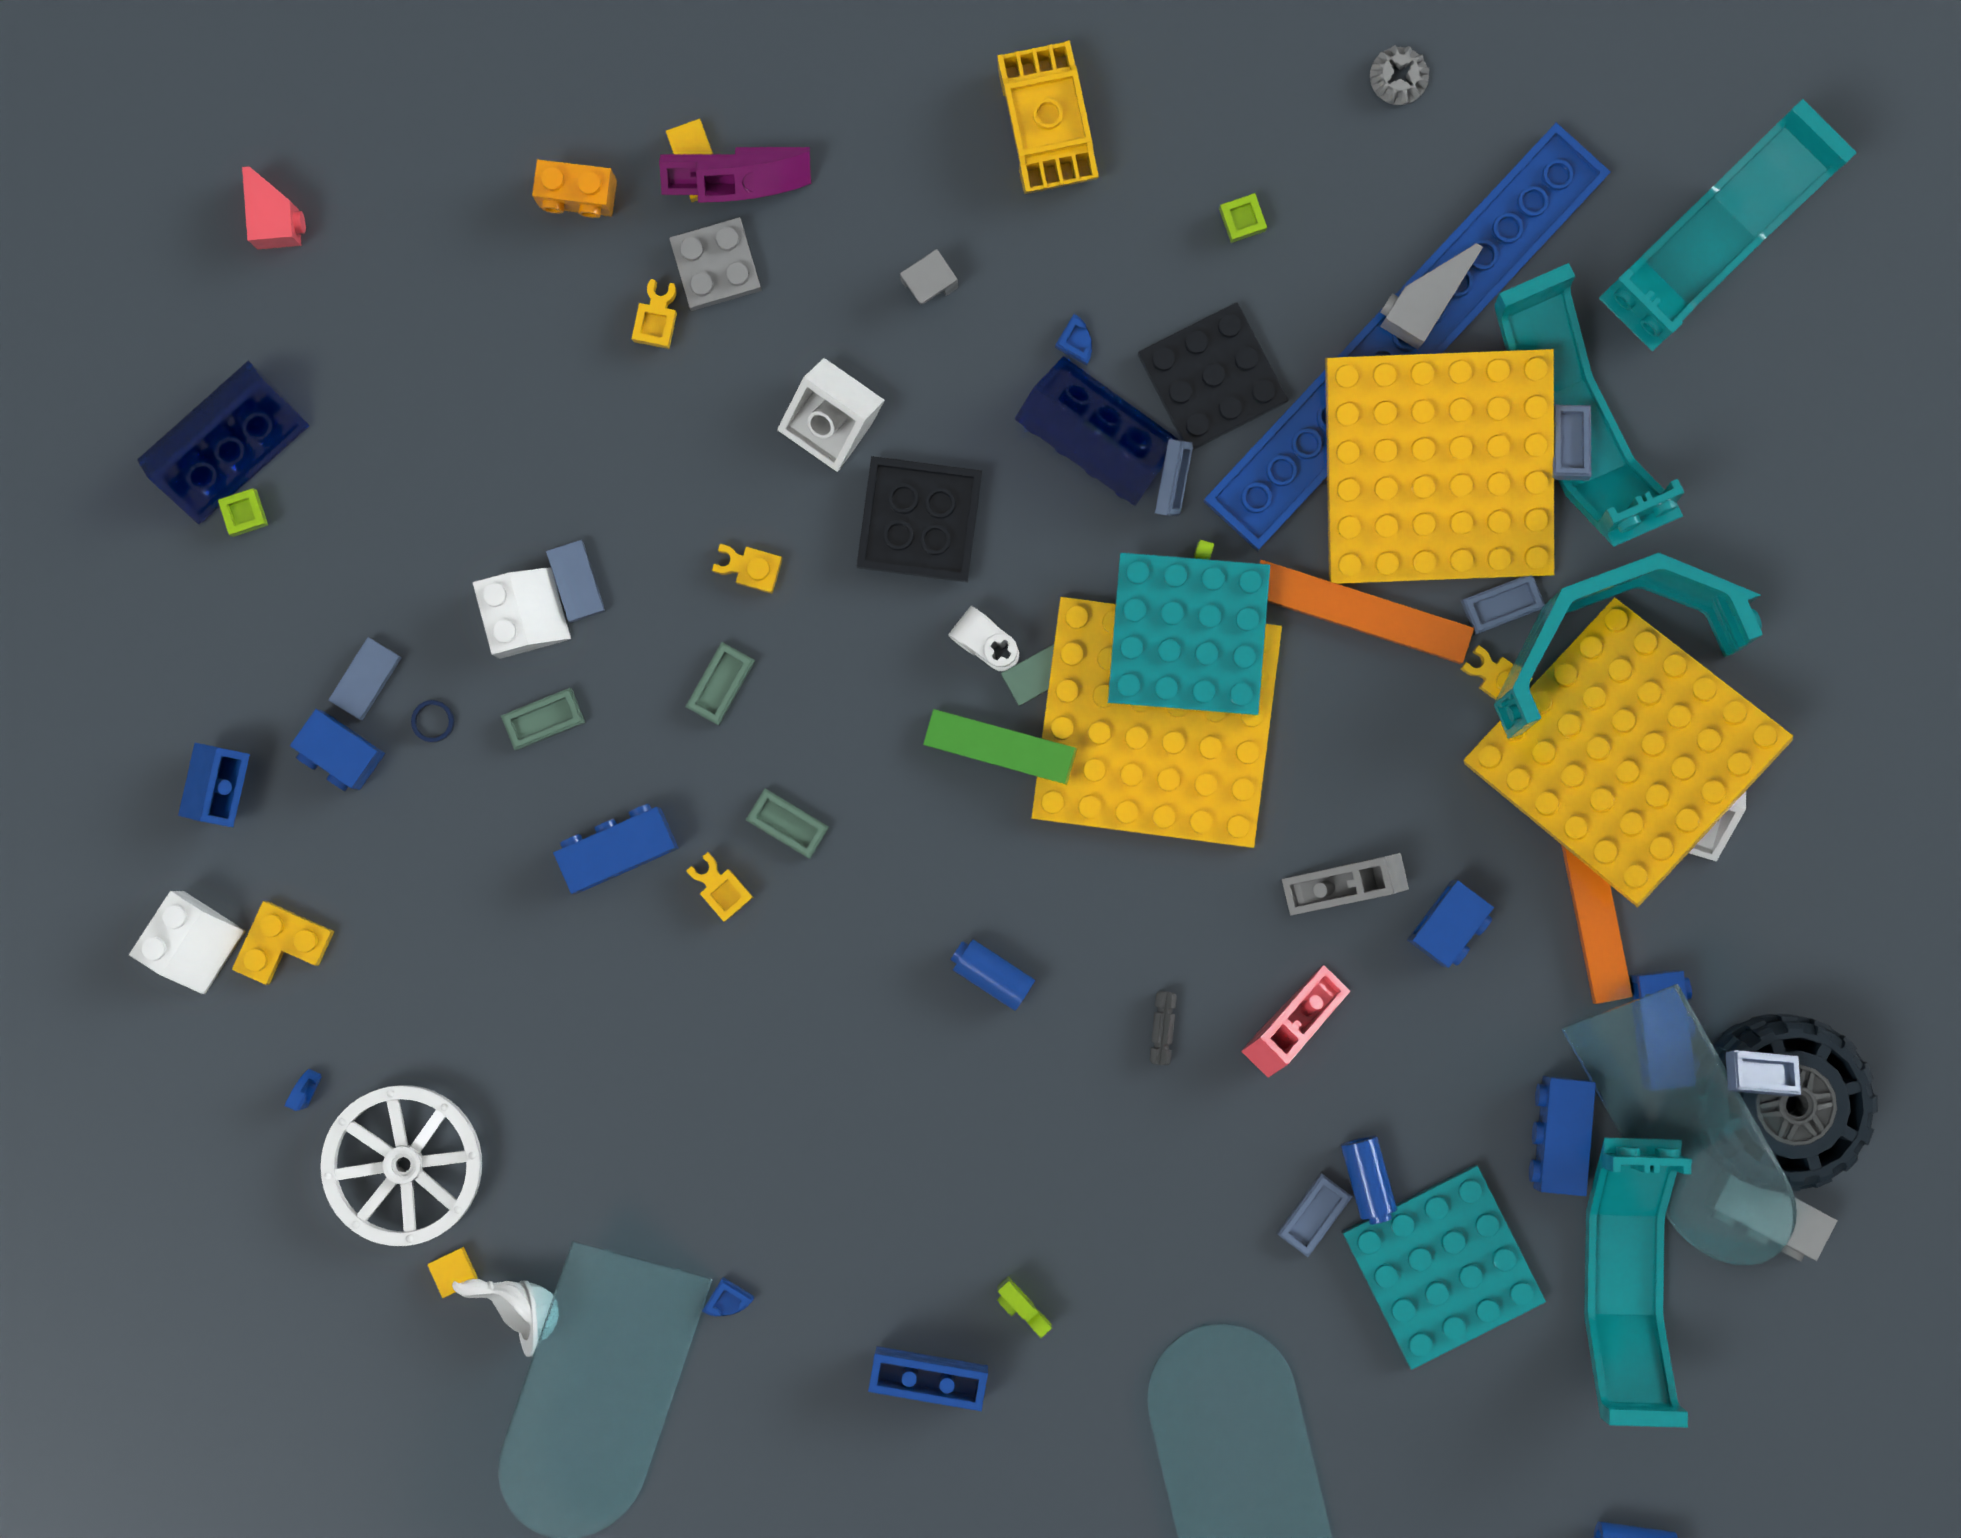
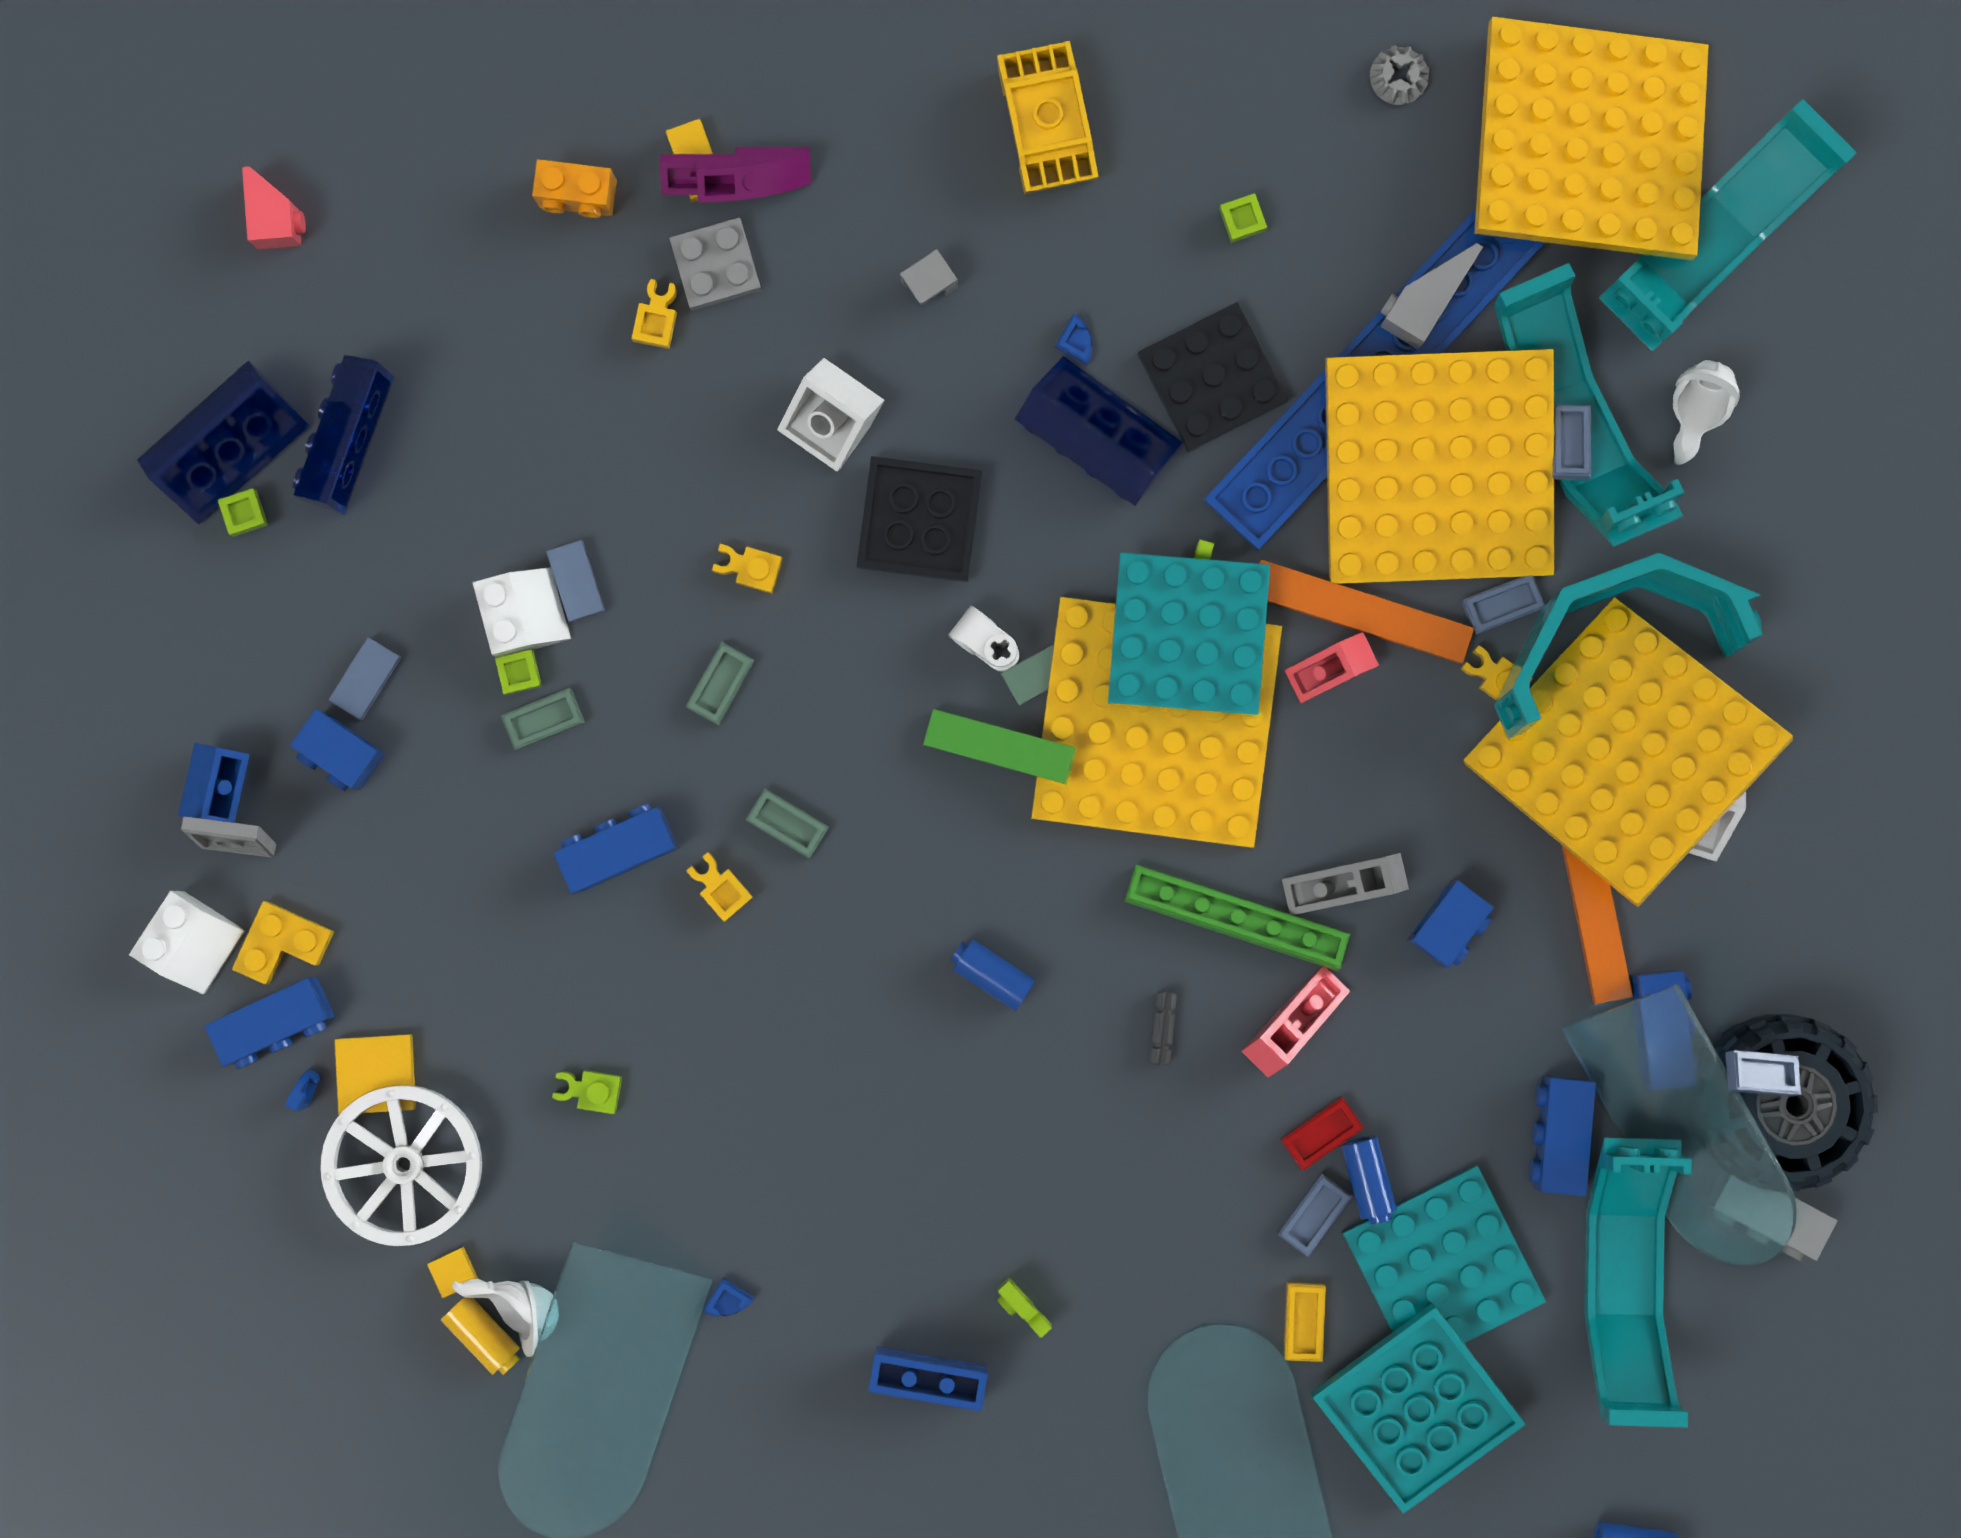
(229, 837): none -> light grey tile
(270, 1023): none -> blue brick
(343, 433): none -> clear blue slope
(373, 1064): none -> yellow tile
(414, 721): dark blue piece -> none
(482, 1335): none -> yellow brick
(518, 672): none -> lime plate
(595, 1091): none -> lime plate
(1174, 477): sand blue tile -> none
(1237, 917): none -> bright green tile
(1304, 1322): none -> yellow tile
(1321, 1133): none -> red tile
(1331, 667): none -> coral slope
(1417, 1408): none -> teal plate
(1592, 139): none -> yellow plate
(1701, 403): none -> white piece

